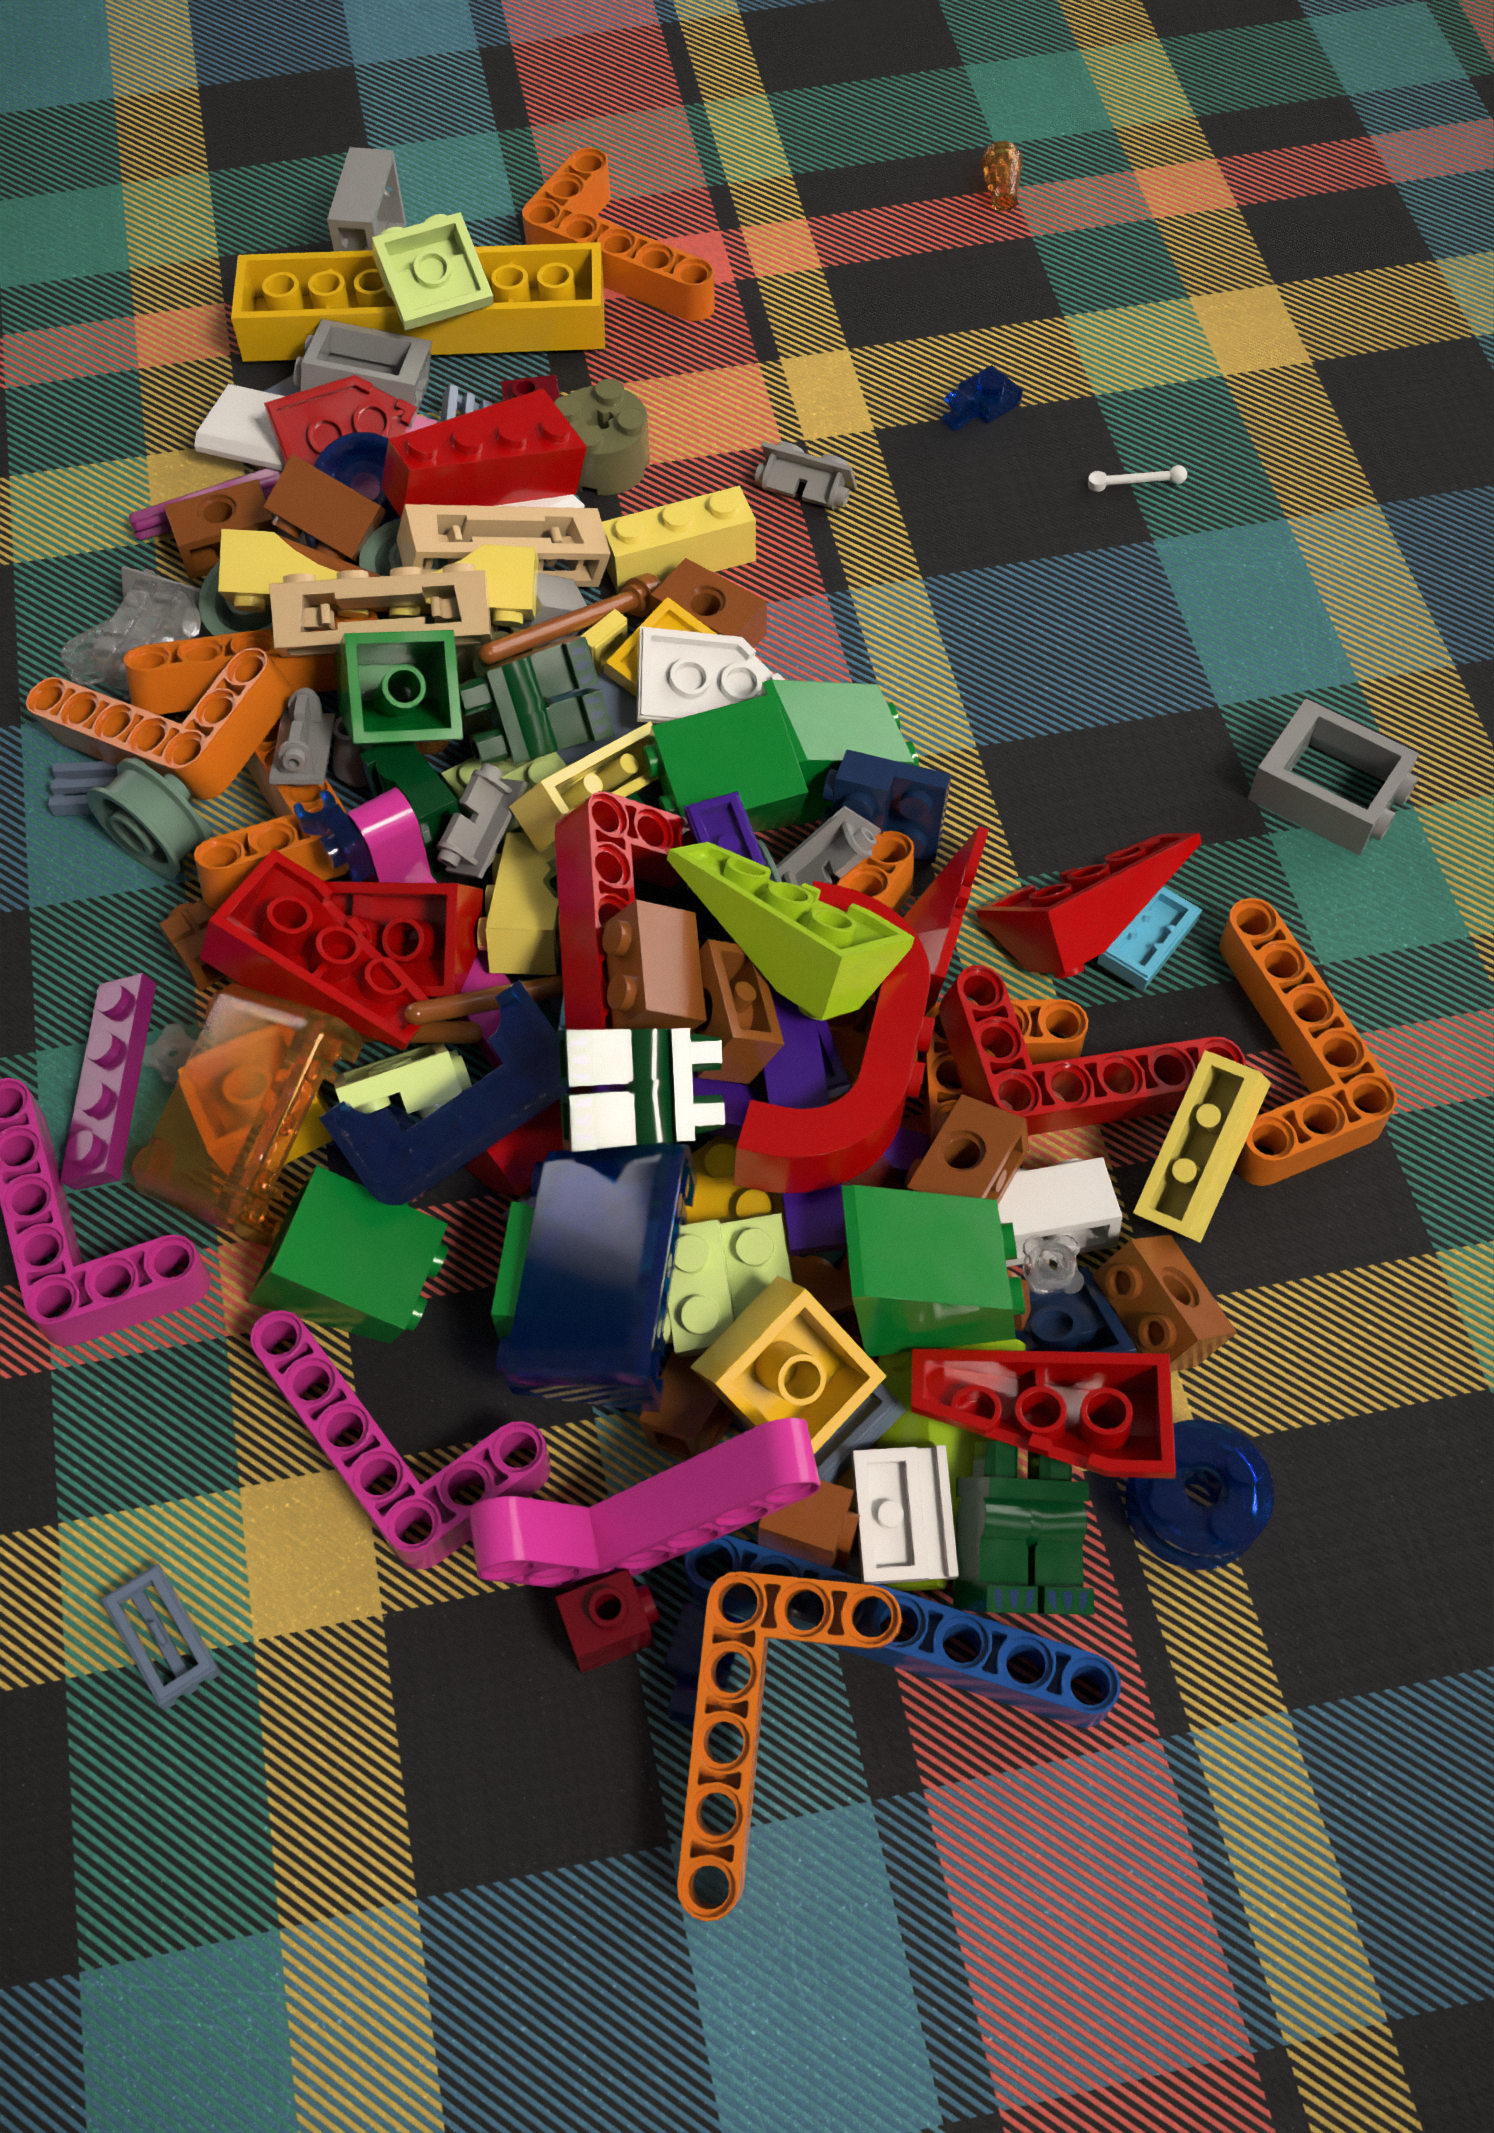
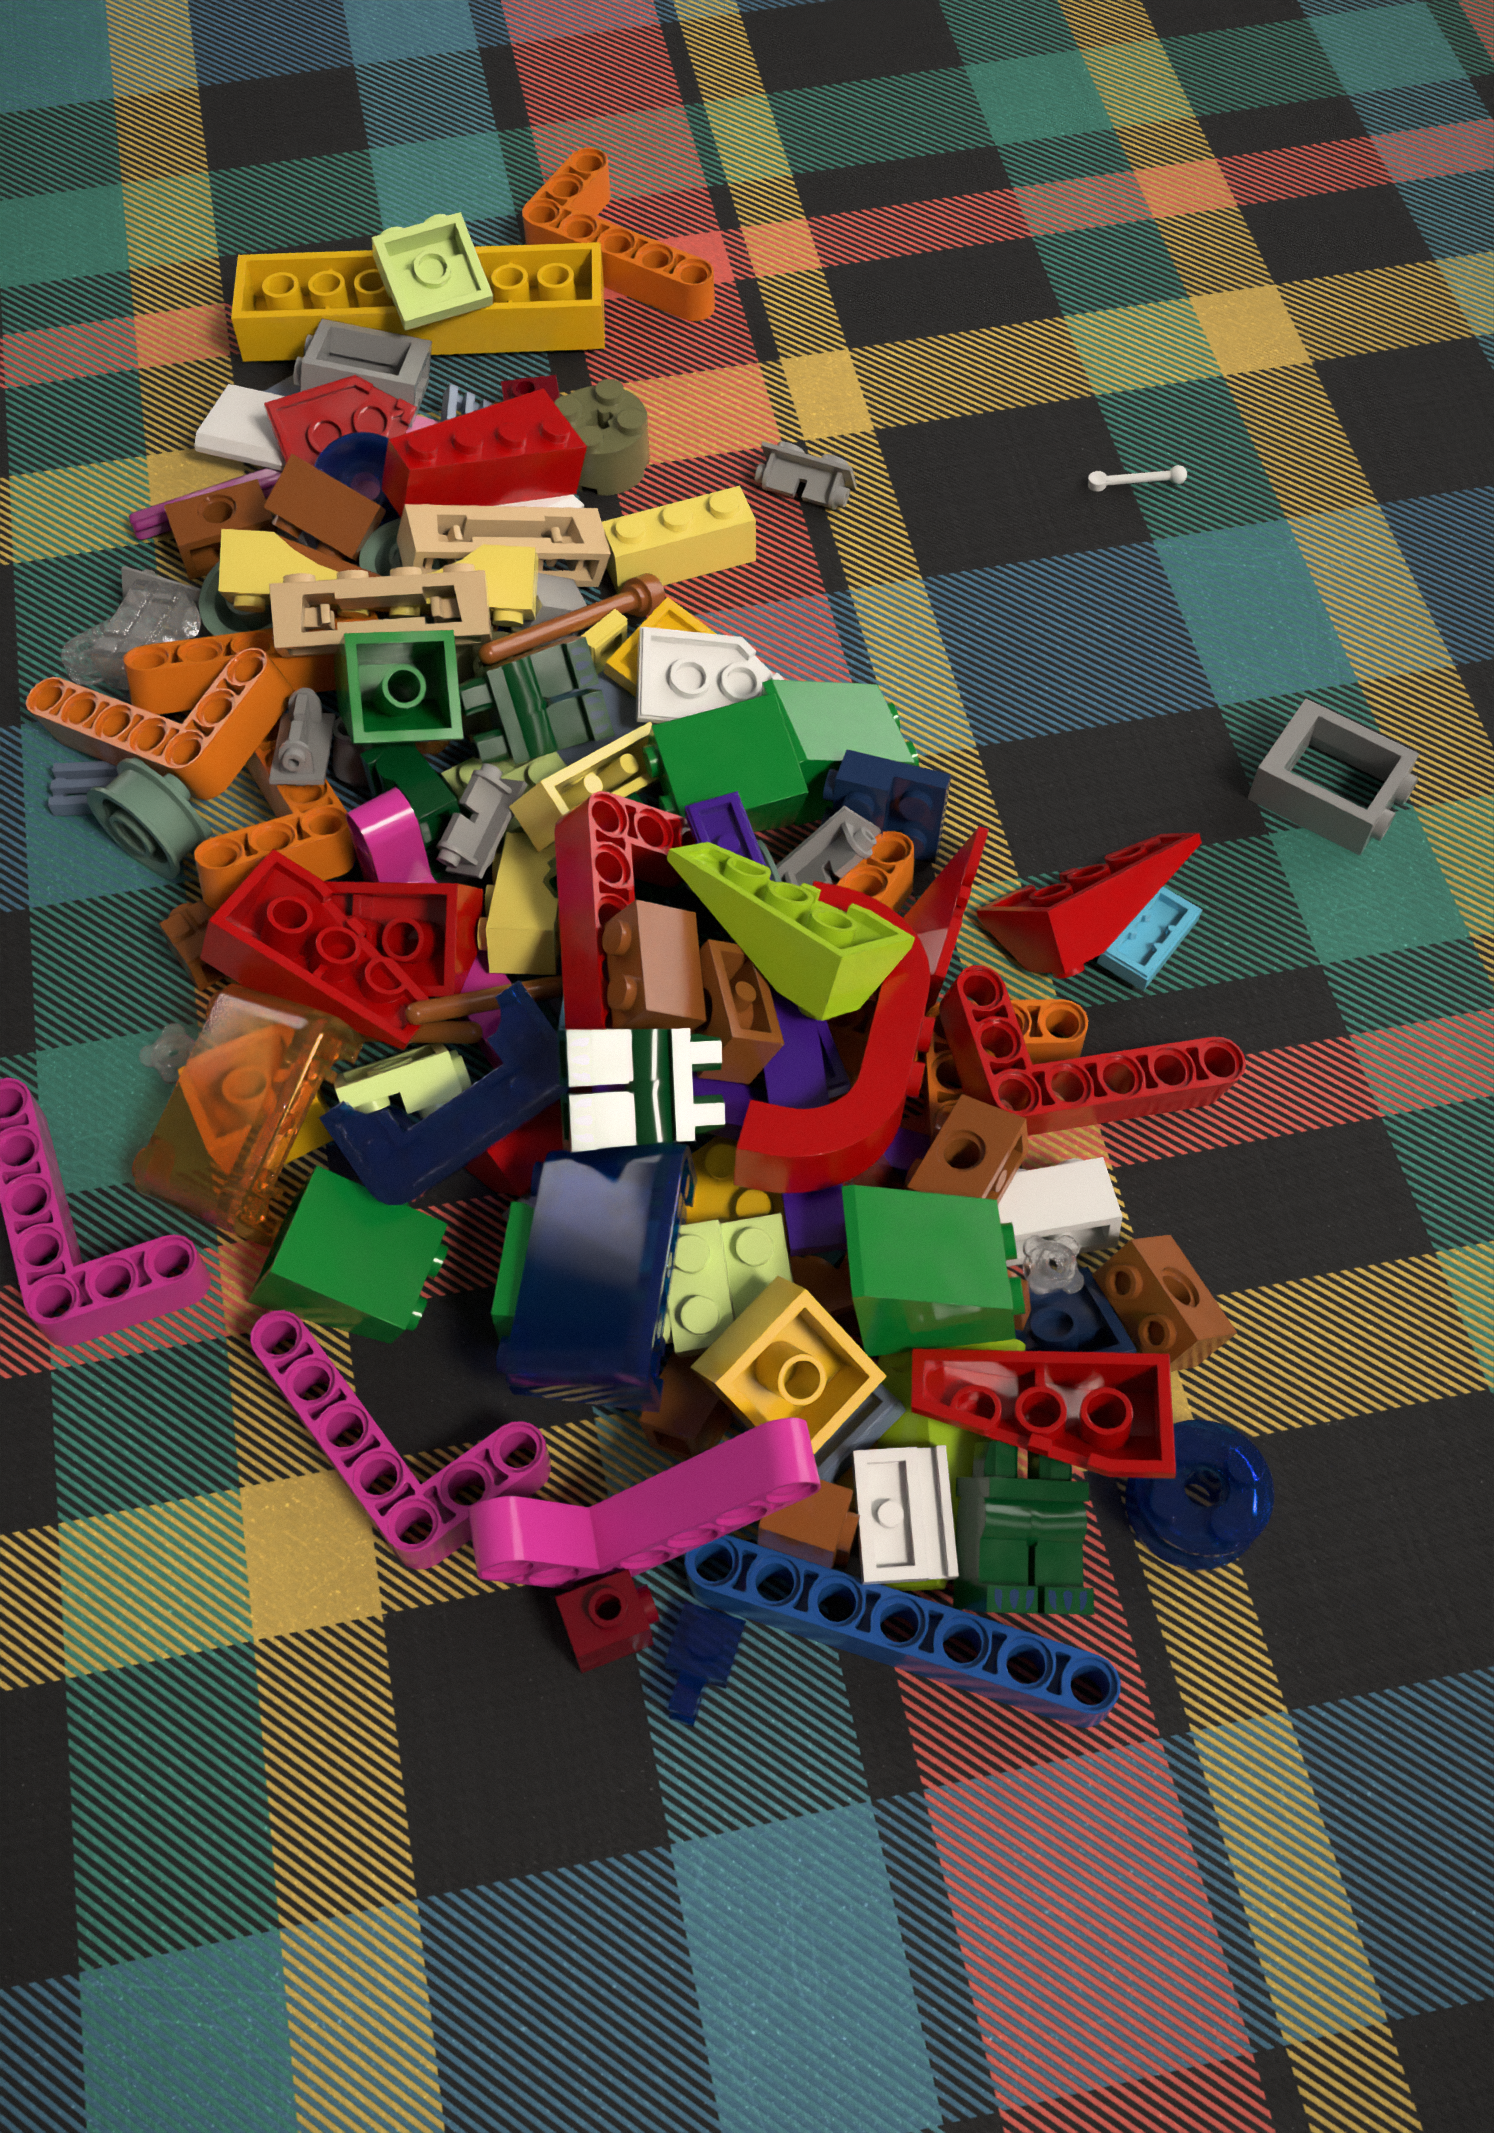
(108, 1083): magenta plate -> none
(187, 1680): sand blue tile -> none
(340, 838): clear blue plate -> none
(362, 203): light grey window -> none
(714, 602): dark orange brick -> none
(744, 1708): orange beam -> none
(982, 395): clear blue plate -> none
(1002, 173): clear orange cone -> none
(1202, 1146): light yellow brick -> none
(1308, 1047): orange beam -> none

